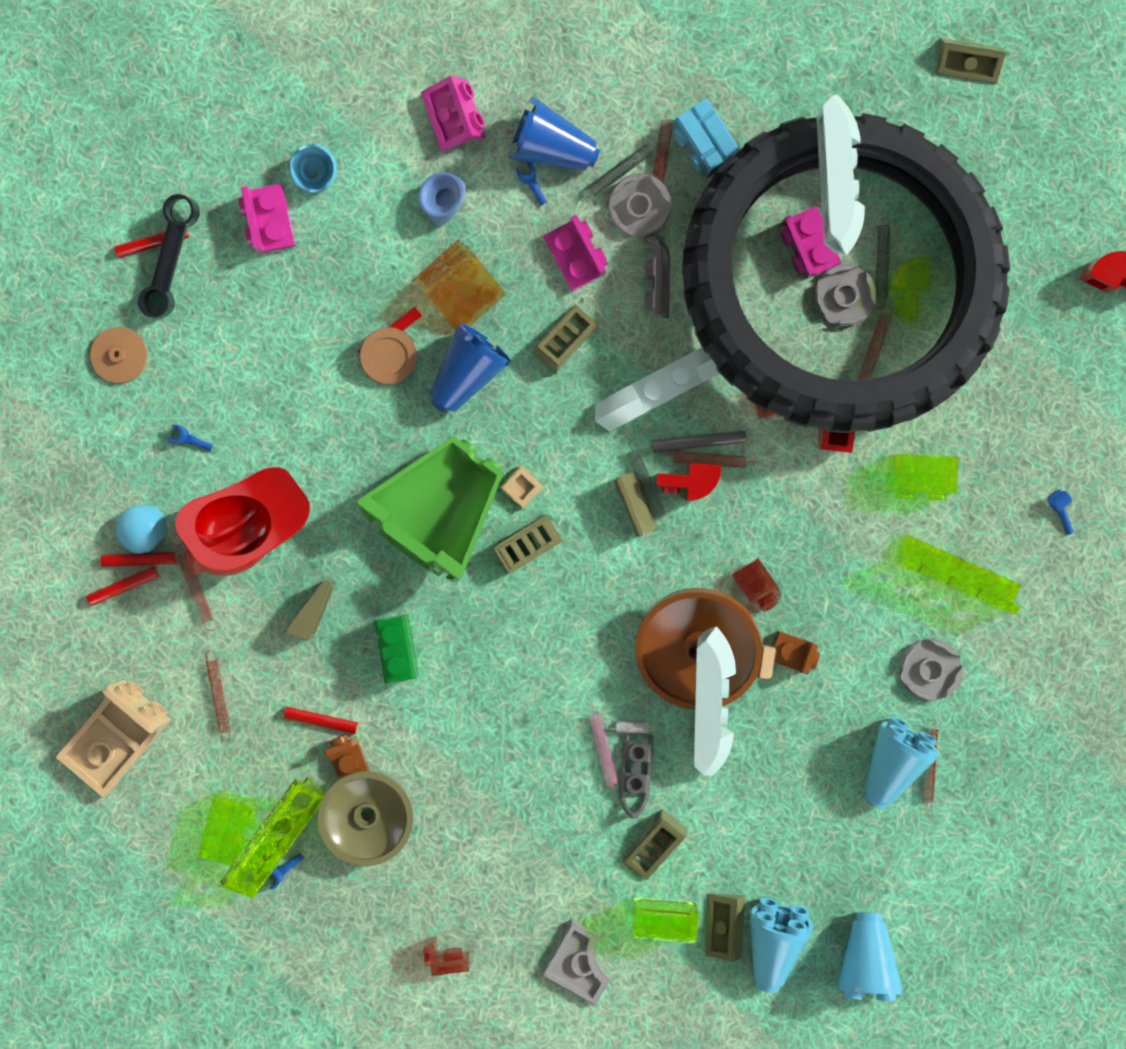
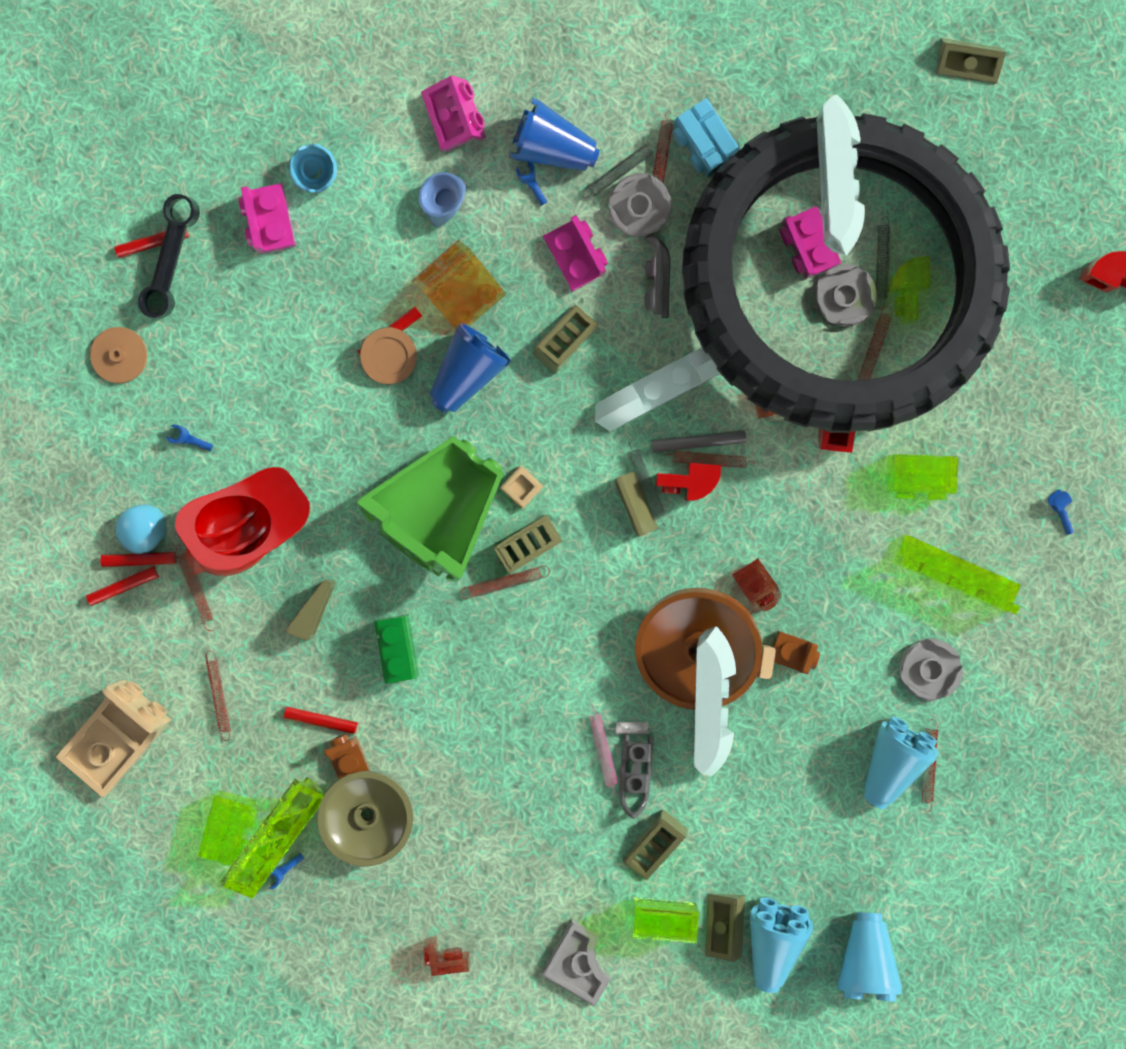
(493, 580): none -> piece

